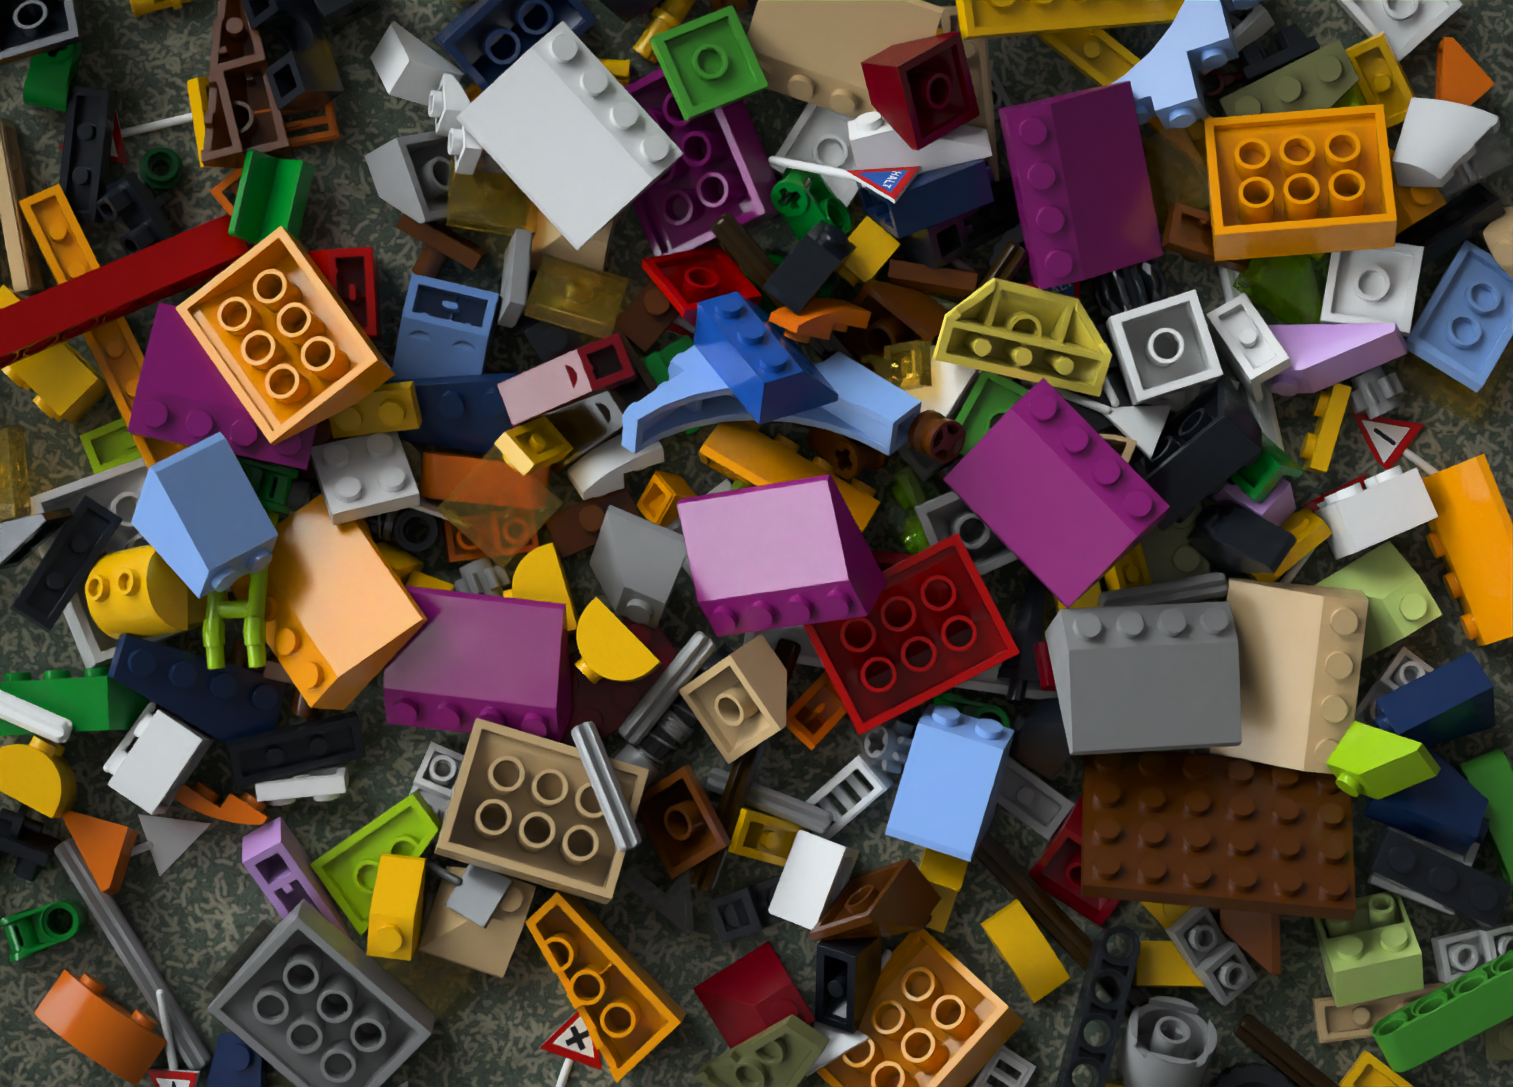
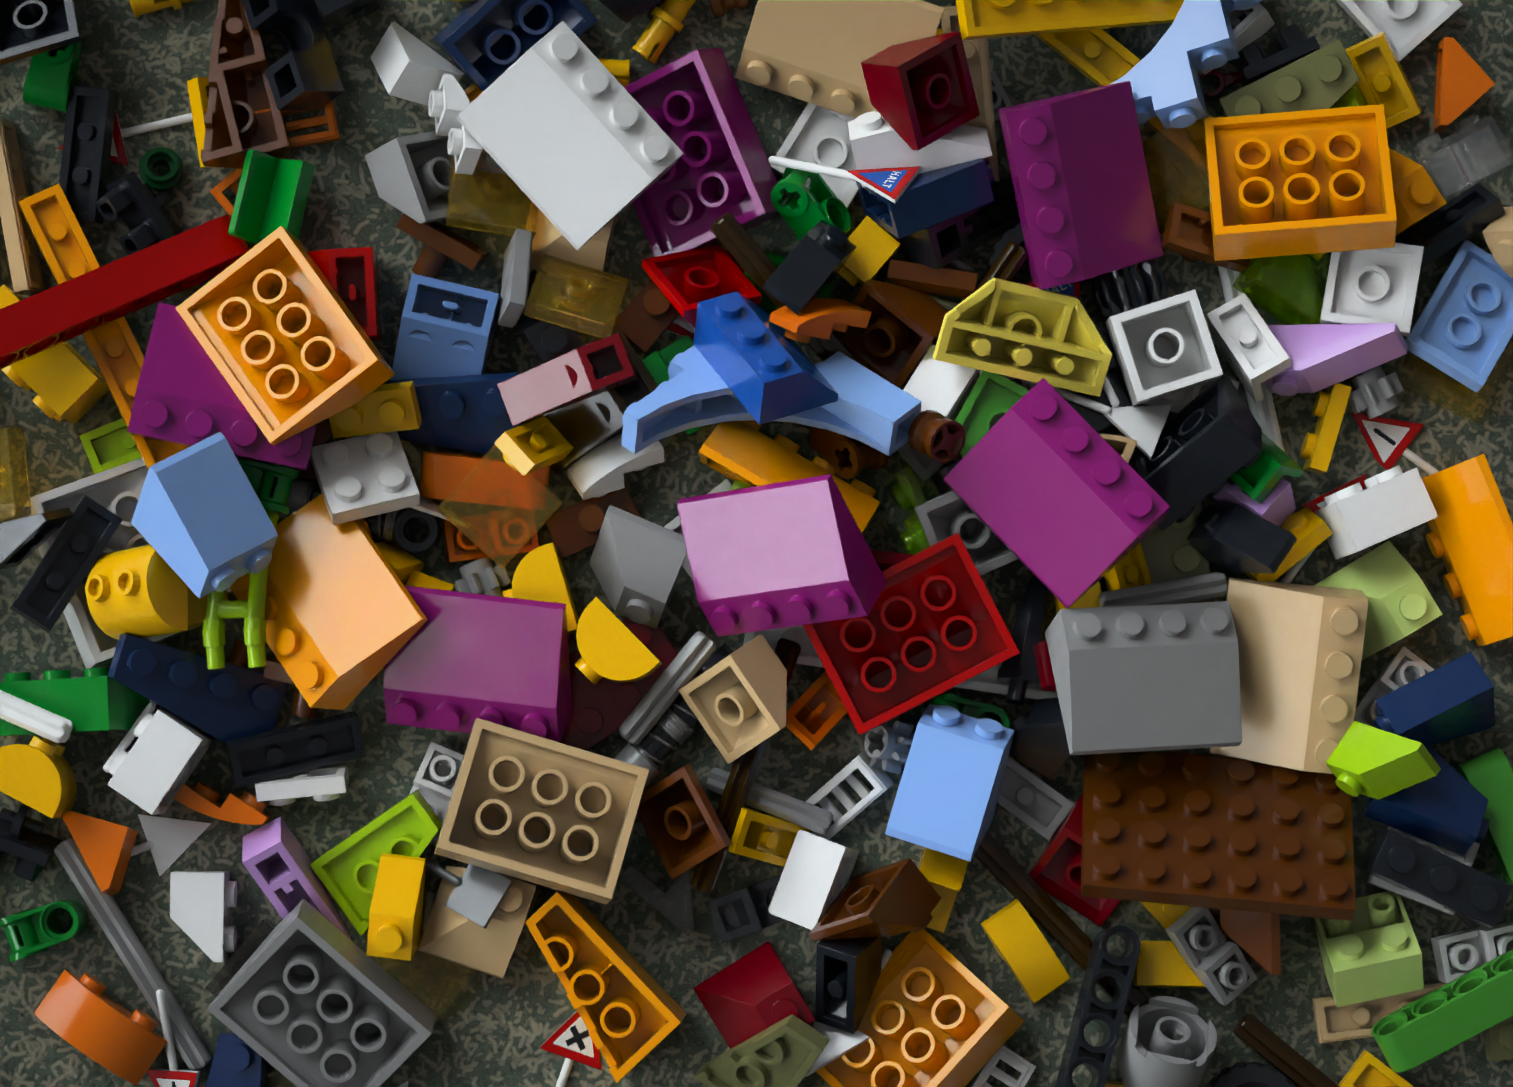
(201, 910): none -> white slope
(606, 786): light grey axle -> none
(661, 497): light orange slope -> none
(708, 63): bright green plate -> none
(903, 364): clear yellow plate -> none
(1437, 140): white slope -> none

